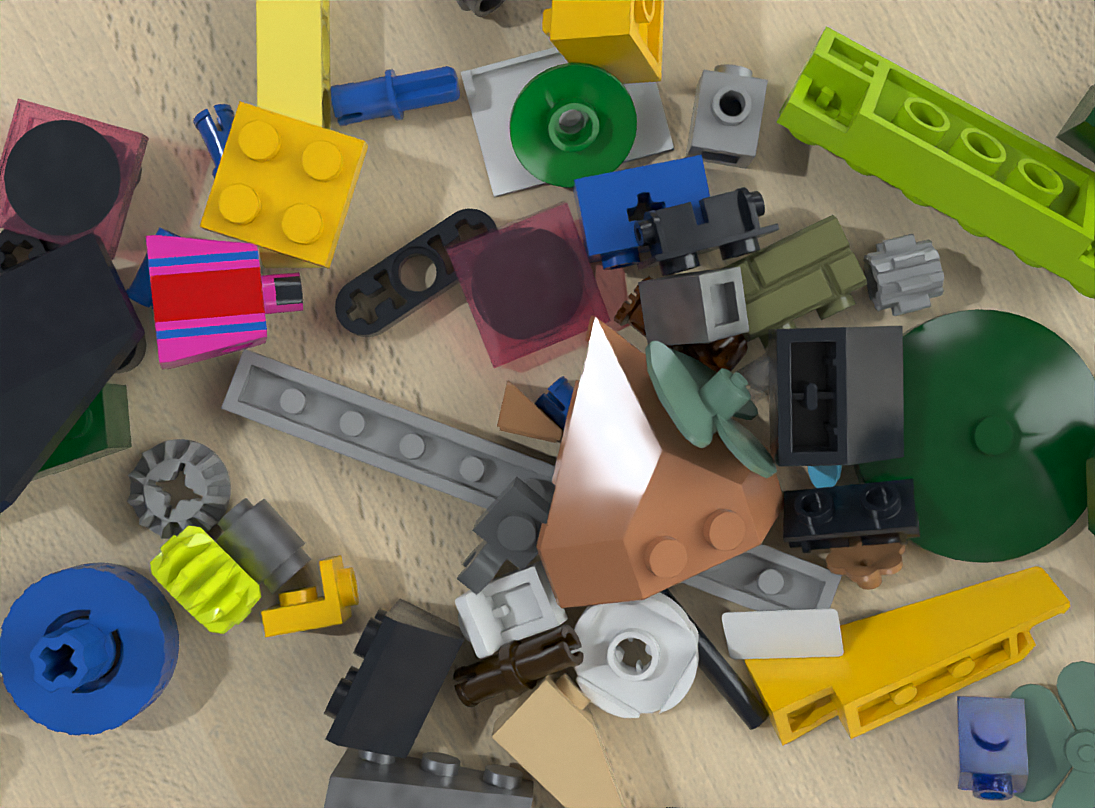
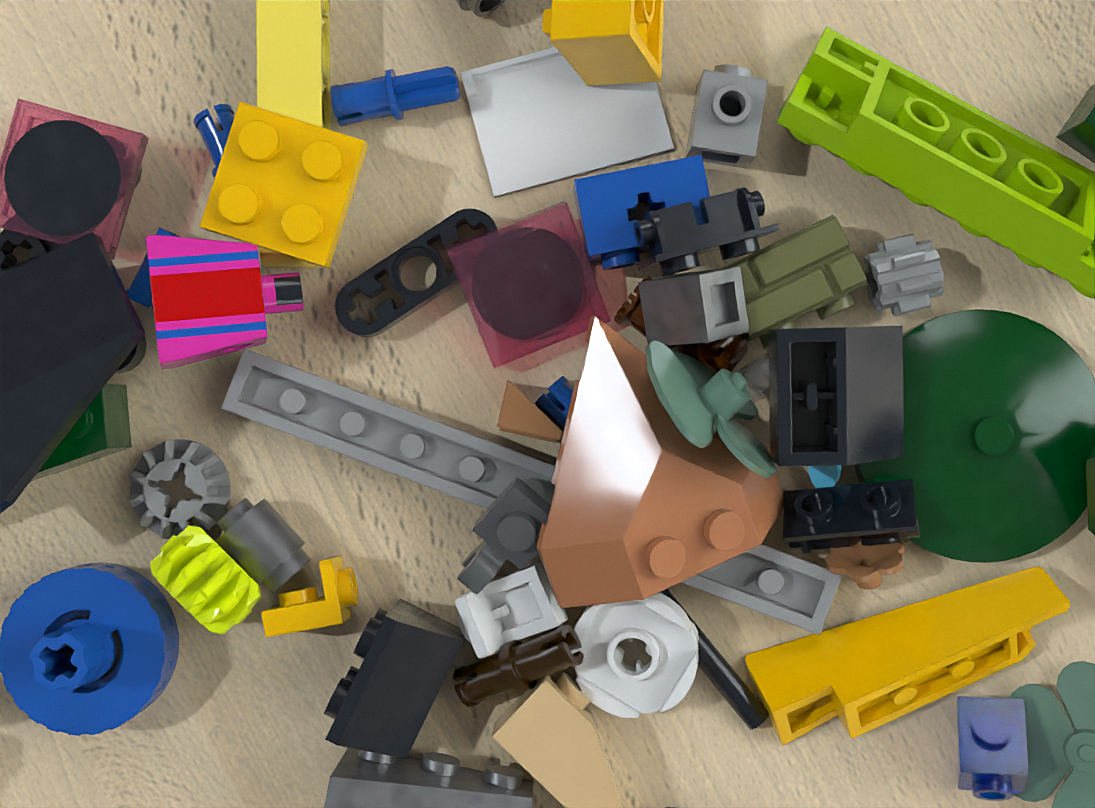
(590, 146): green dish -> none
(783, 634): white sticker -> none

